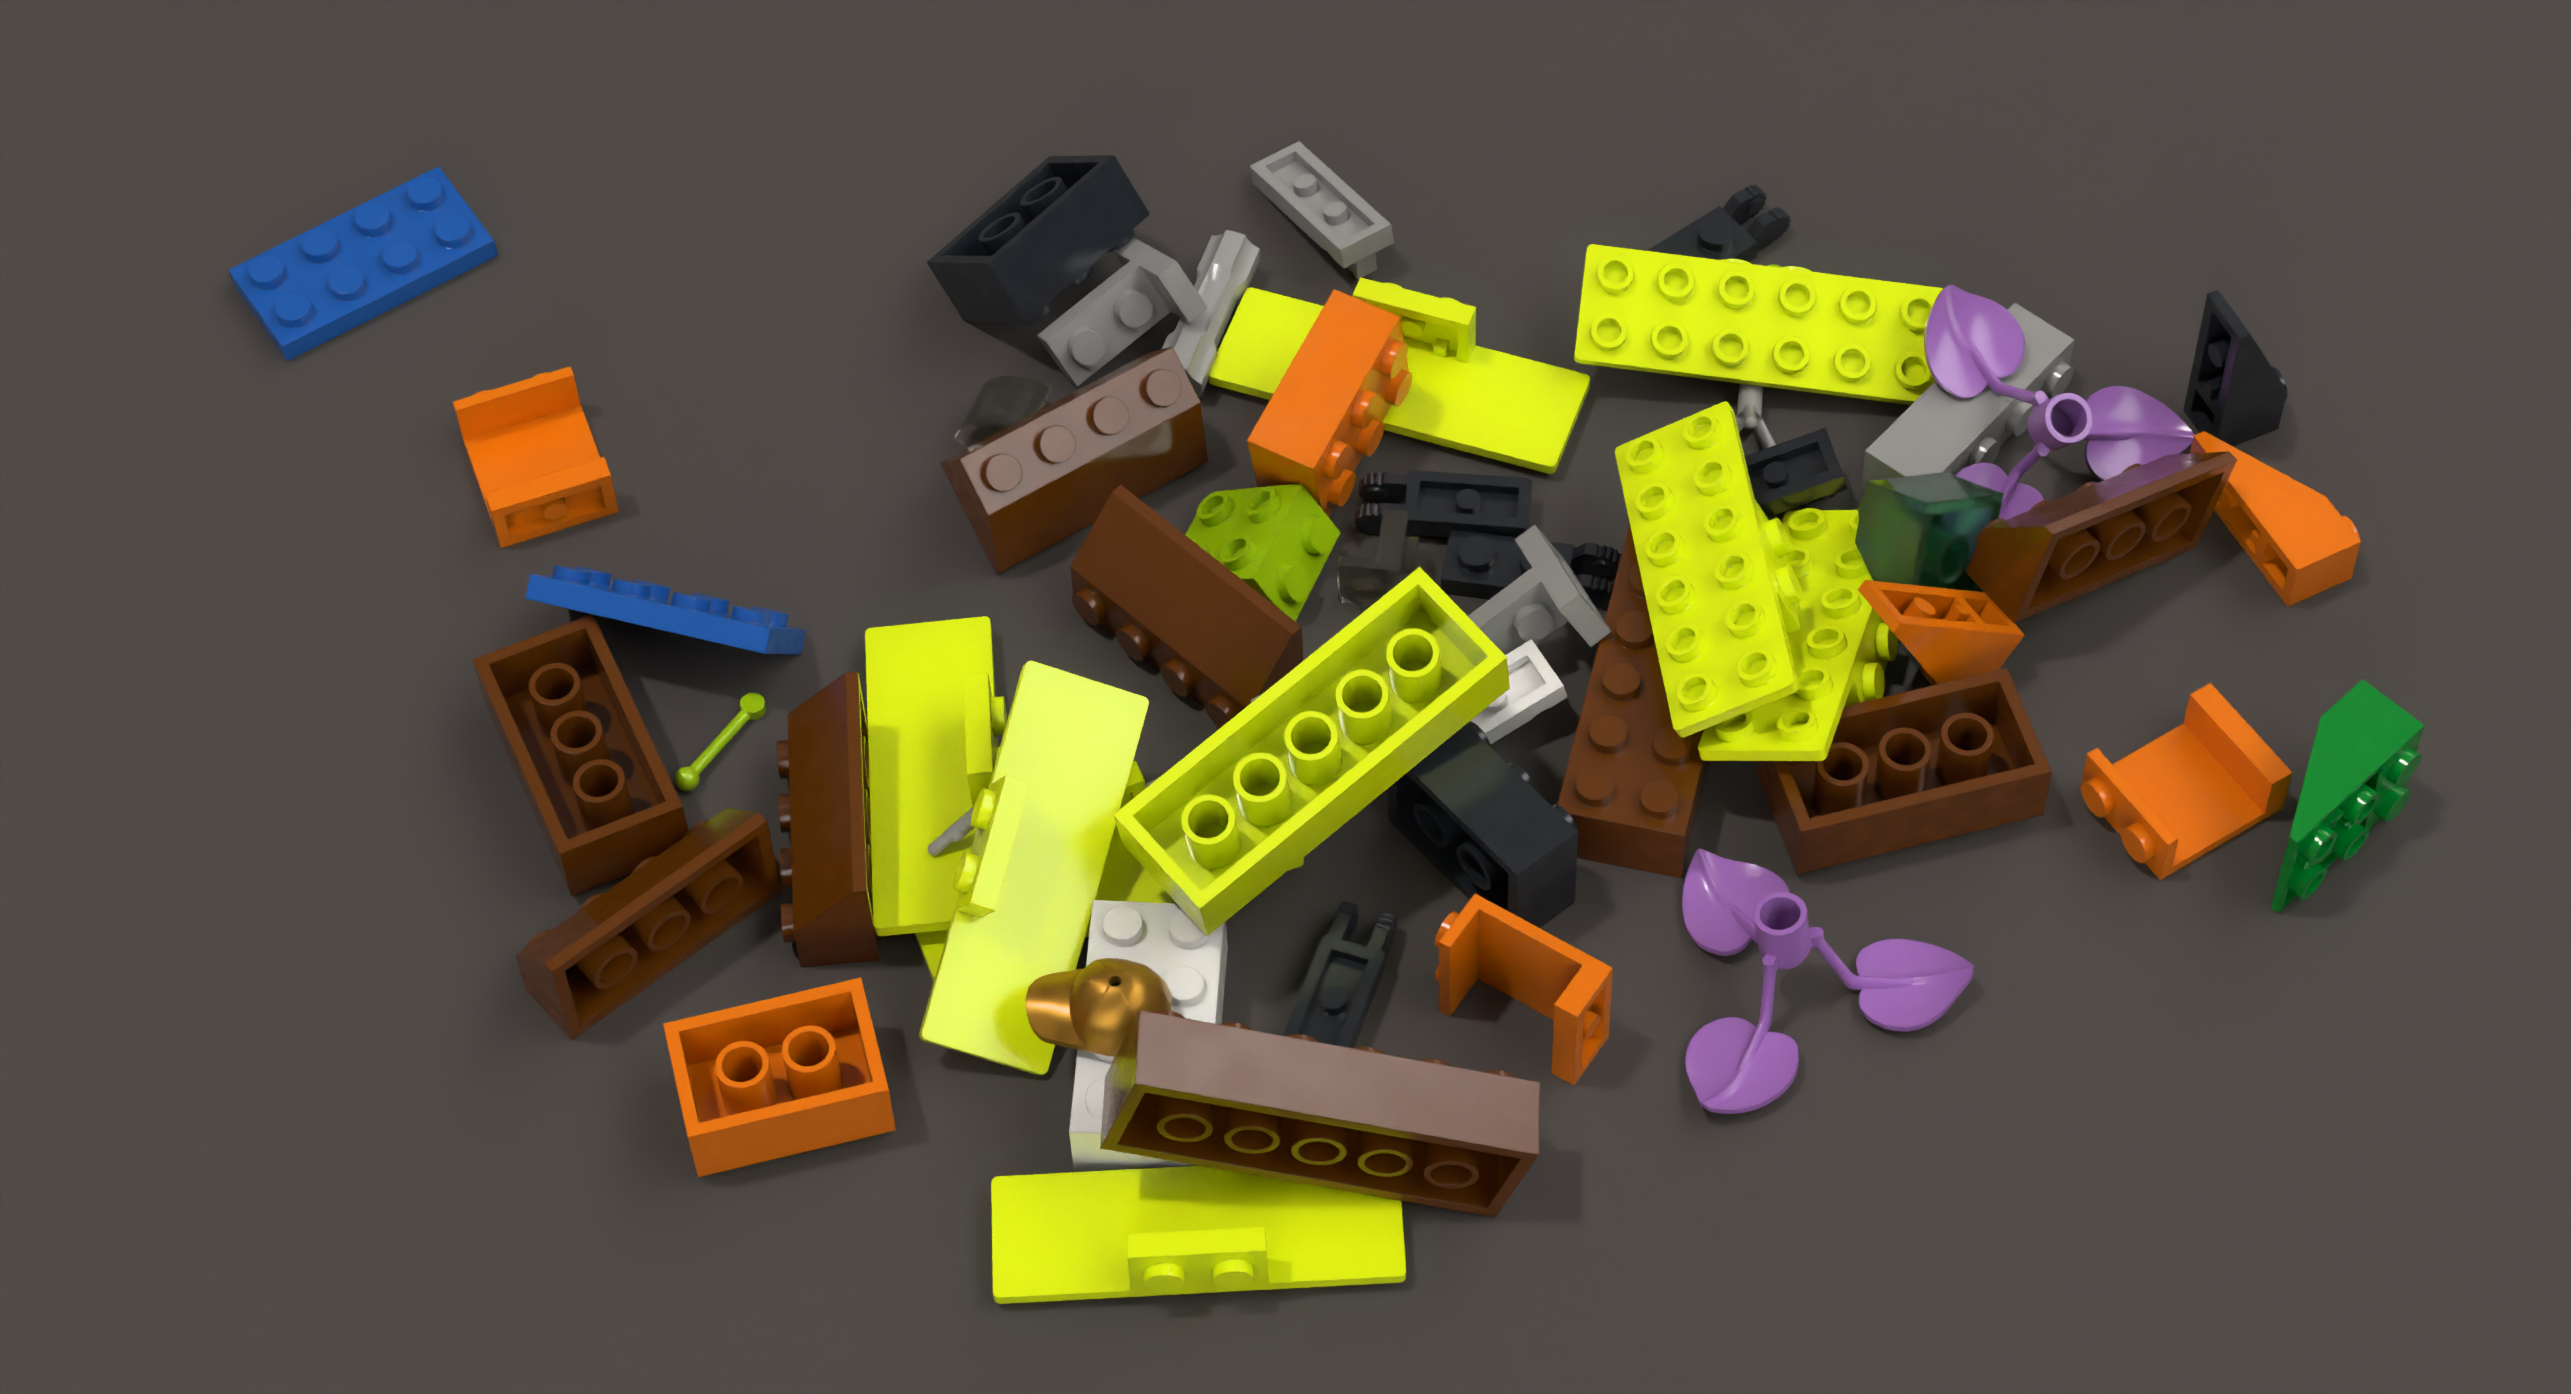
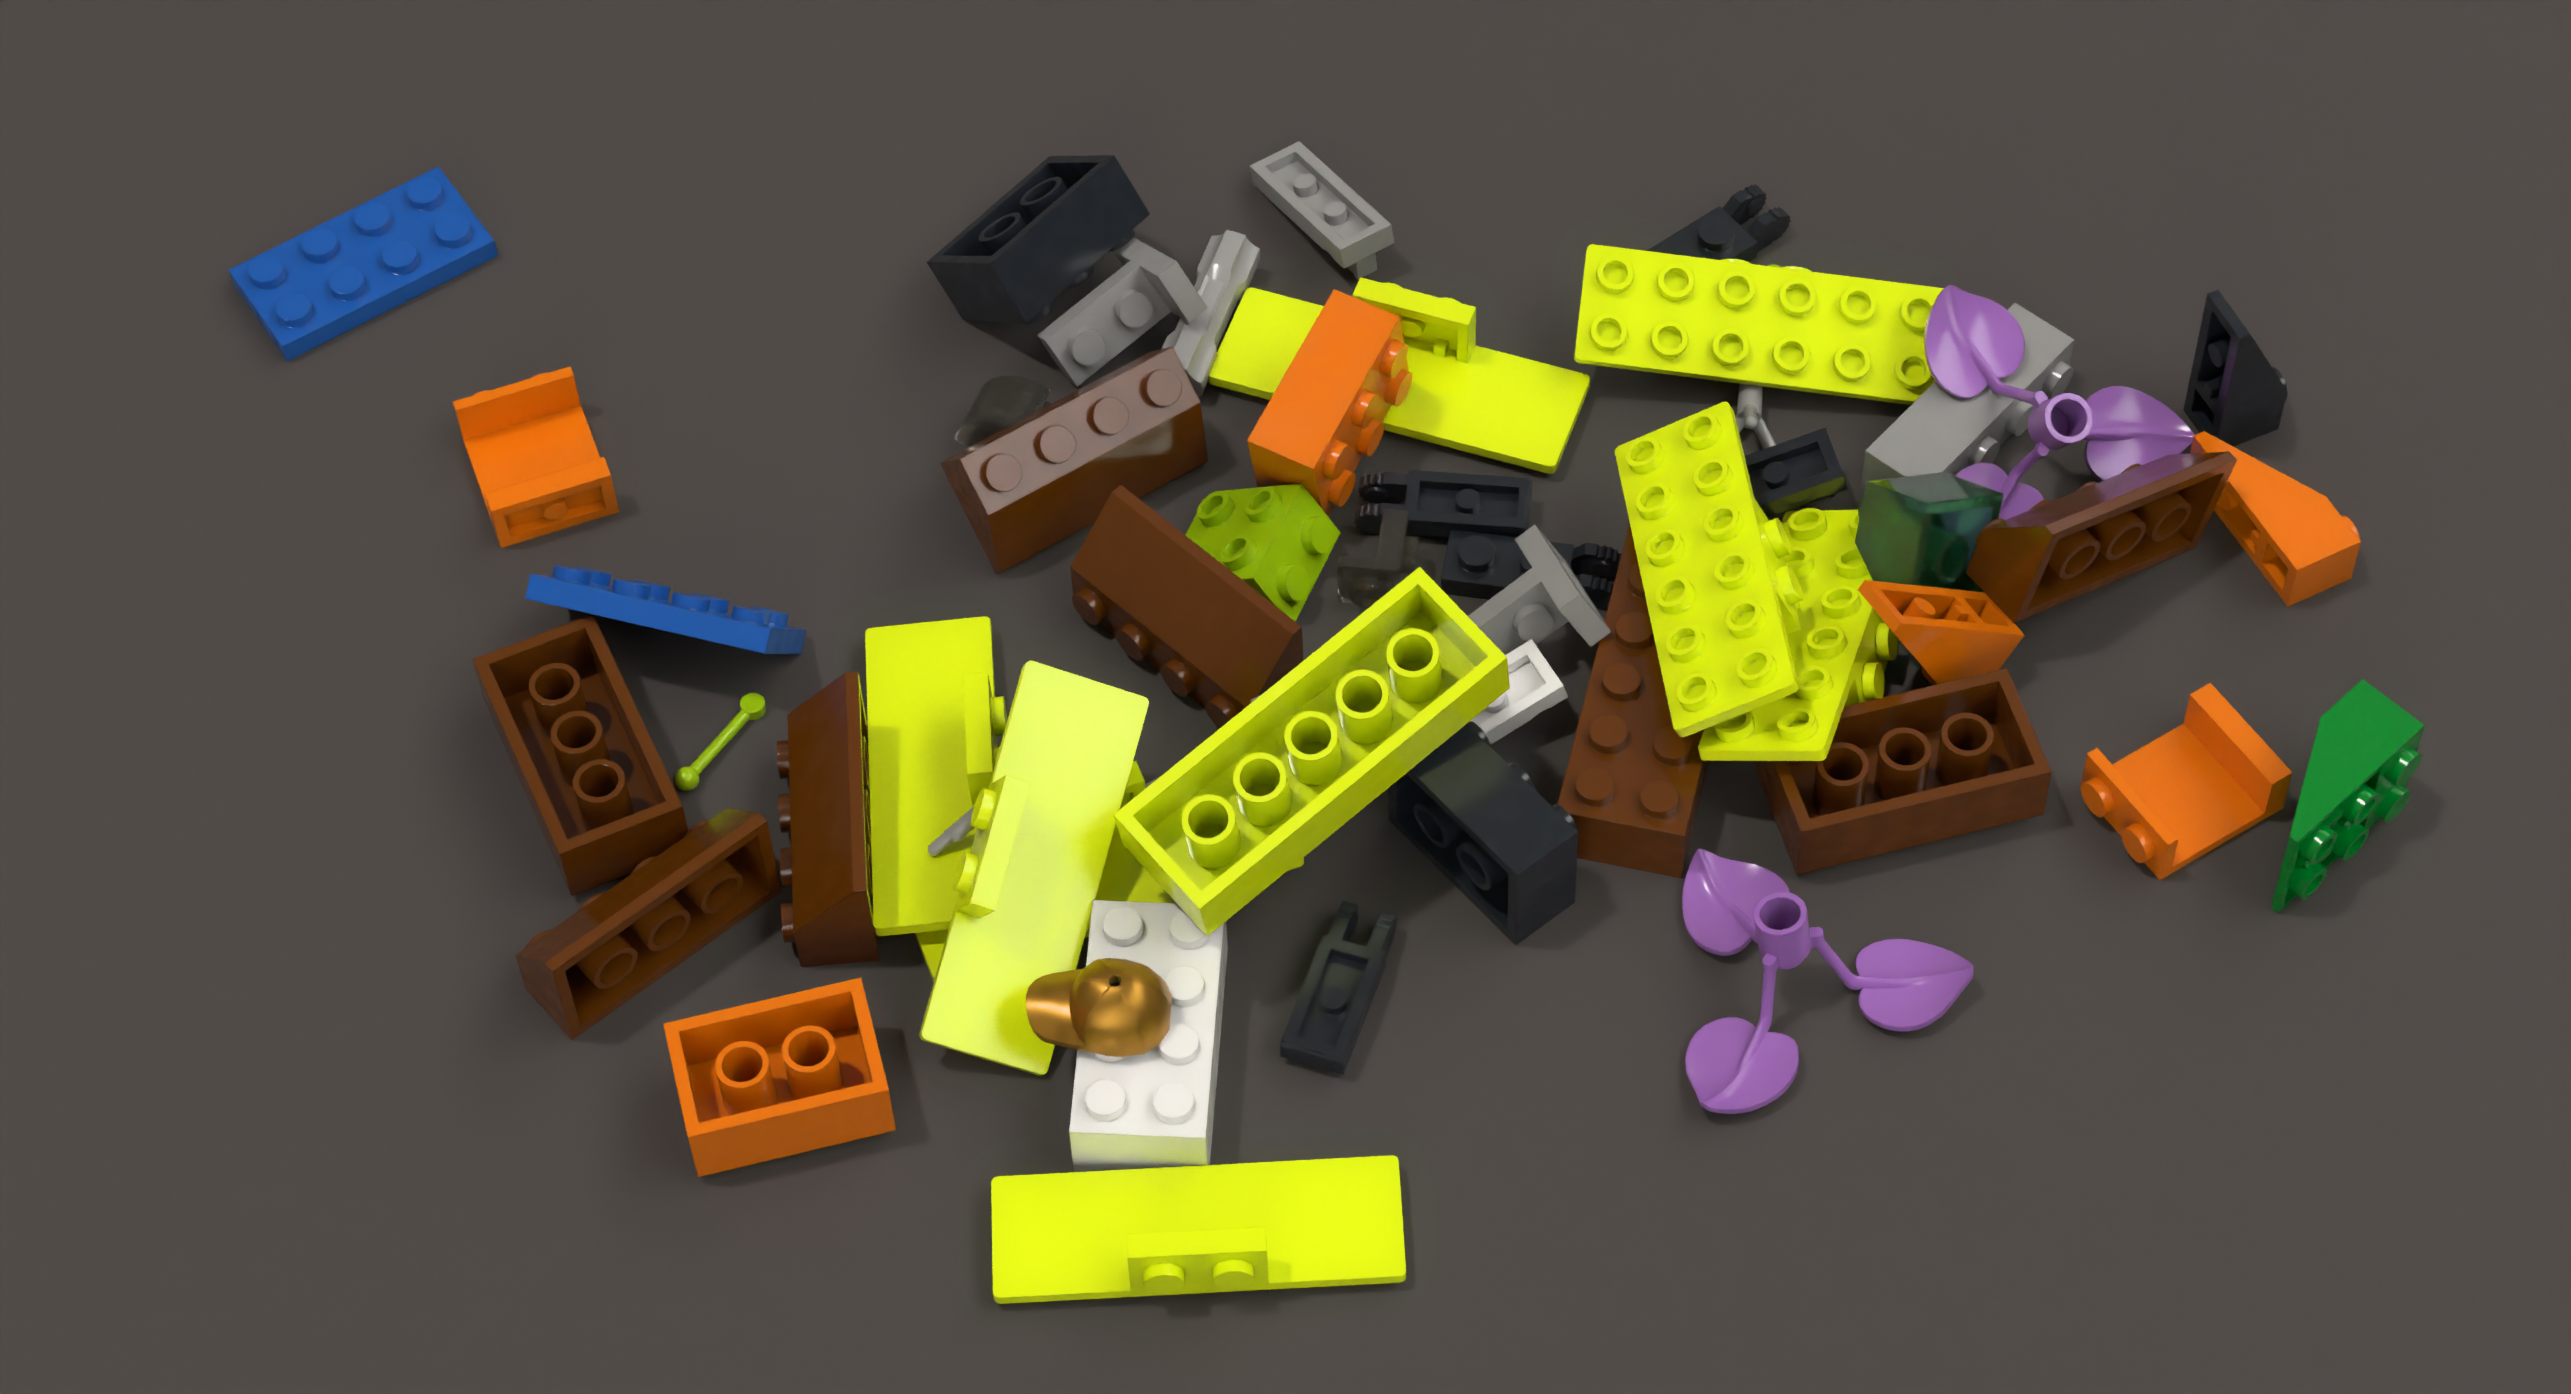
(1320, 1113): reddish brown brick -> none
(1533, 969): orange panel -> none

